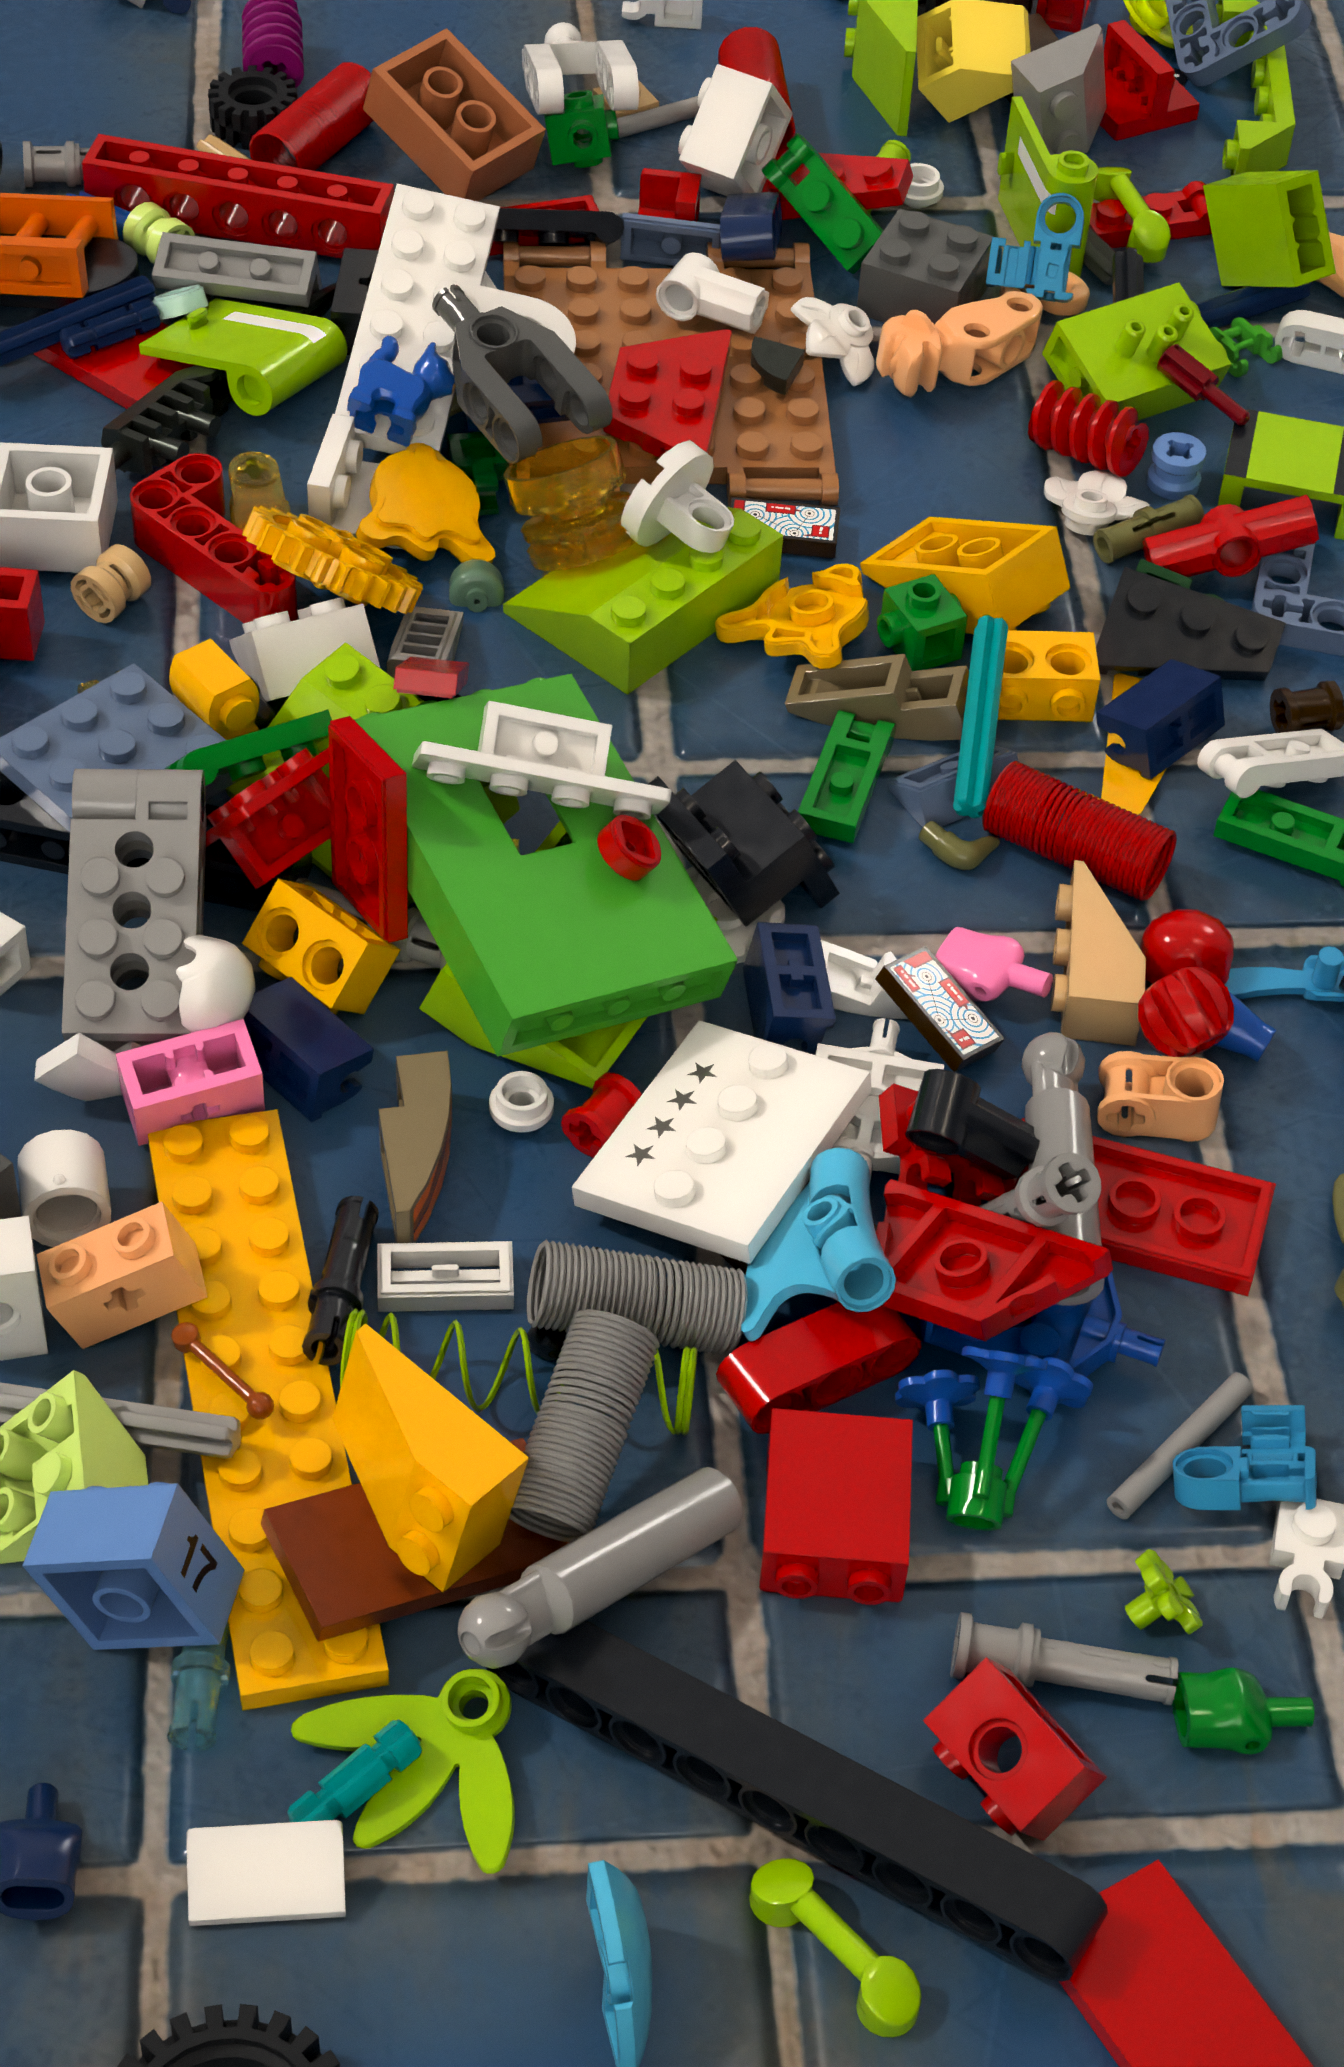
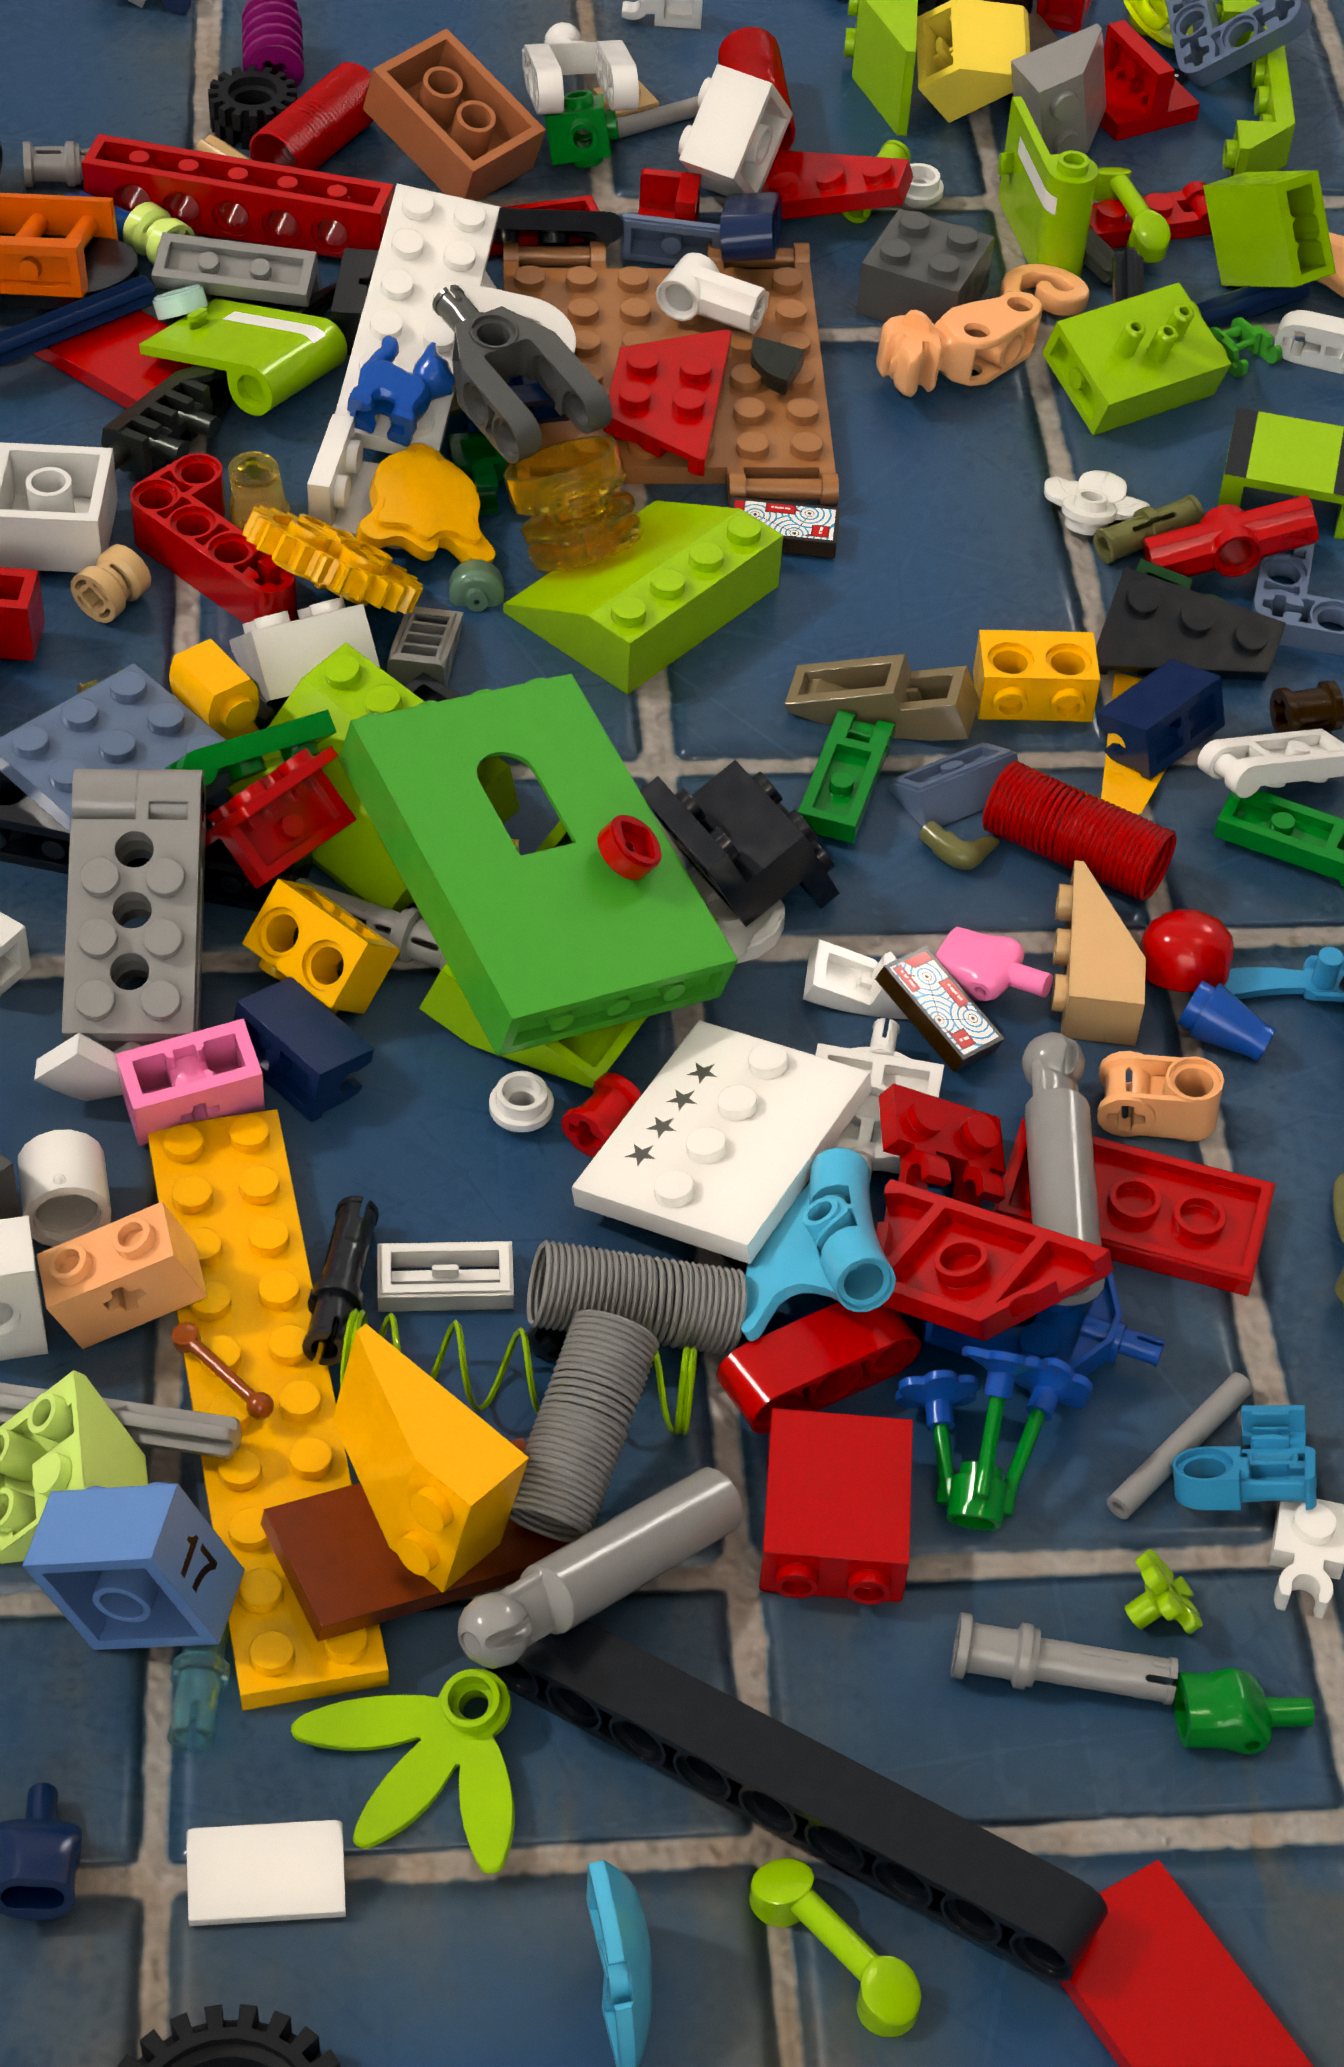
(109, 328): dark blue axle -> none
(215, 984): white hair -> none
(359, 1775): teal axle -> none
(368, 828): red tile -> none
(416, 1141): dark tan slope -> none
(430, 677): red tile -> none
(542, 754): white bracket -> none
(677, 501): white tile -> none
(788, 984): dark blue hinge -> none
(804, 619): yellow tile -> none
(825, 203): green plate -> none
(838, 333): white plate -> none
(922, 622): green brick -> none
(956, 1121): black piece -> none
(980, 717): teal axle -> none
(985, 564): yellow slope -> none
(1039, 266): dark azure piece -> none
(1052, 1190): light grey pin -> none
(1052, 1769): red brick -> none
(1088, 429): red piece -> none
(1176, 465): medium blue wheel -> none
(1186, 1012): red piece -> none
(1199, 382): dark red axle -> none

